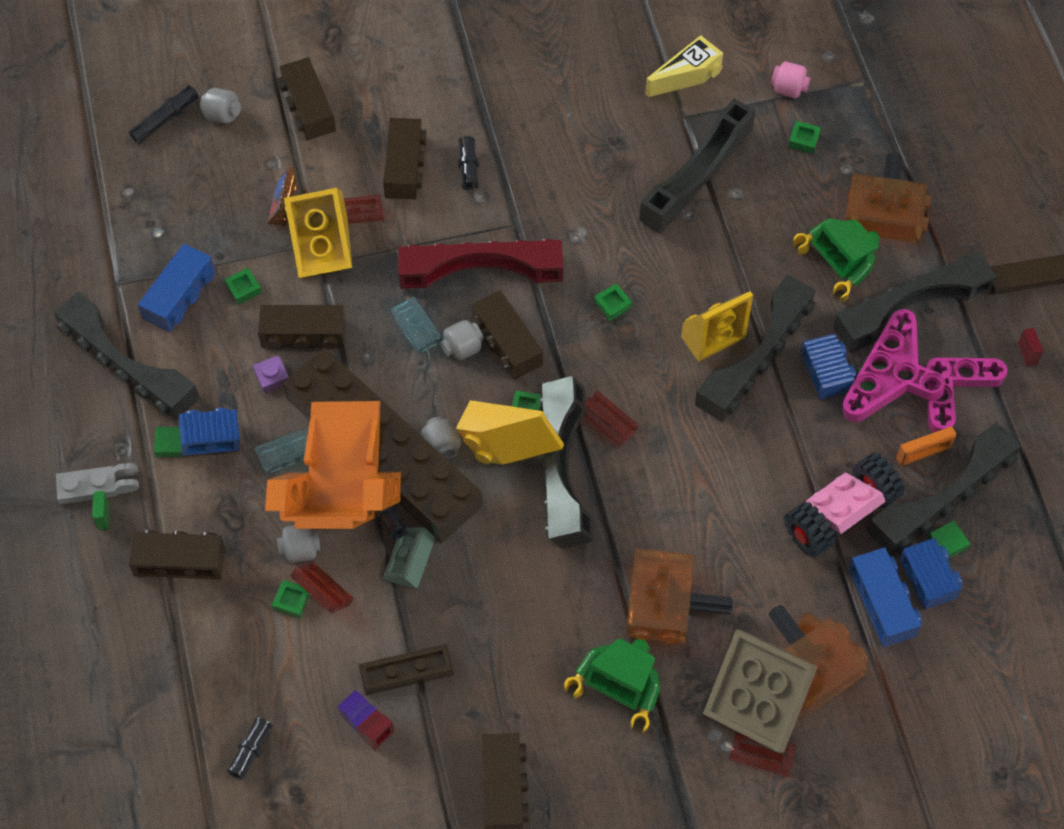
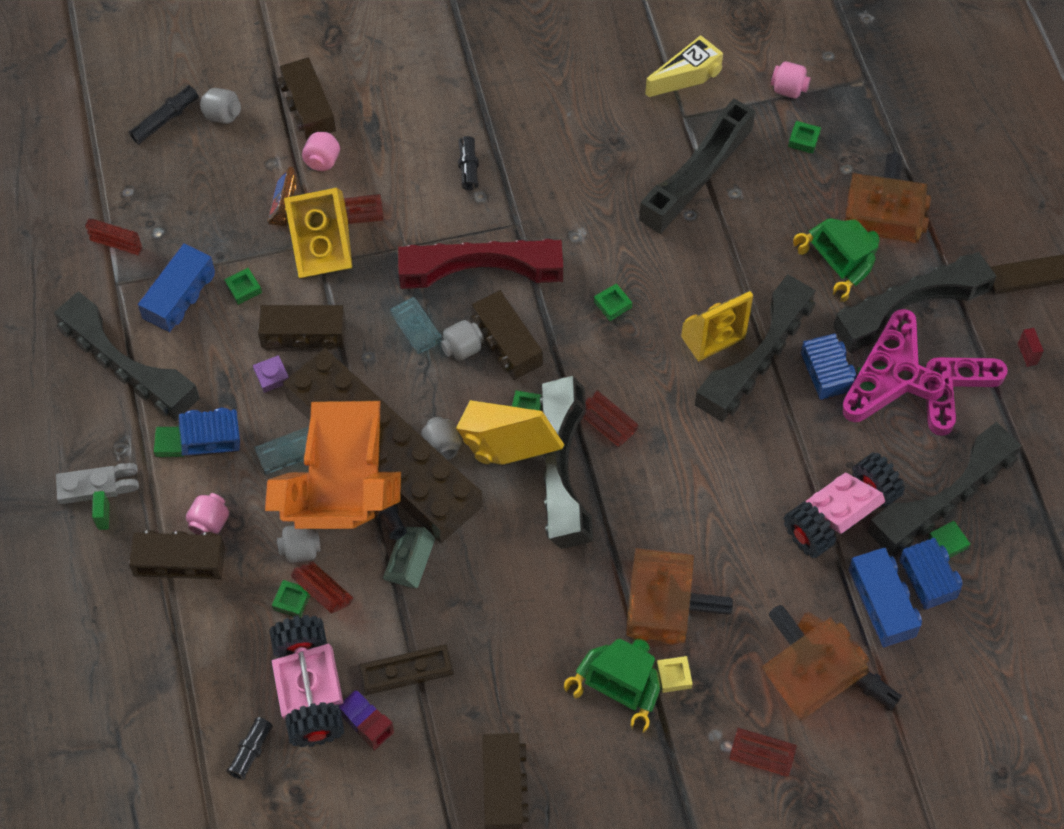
(113, 236): none -> clear red tile
(207, 514): none -> bright pink head
(306, 681): none -> plate
(321, 151): none -> bright pink head
(404, 158): dark brown brick -> none
(674, 674): none -> light yellow tile
(760, 690): dark tan plate -> none
(879, 690): none -> black pin
(926, 446): orange tile -> none

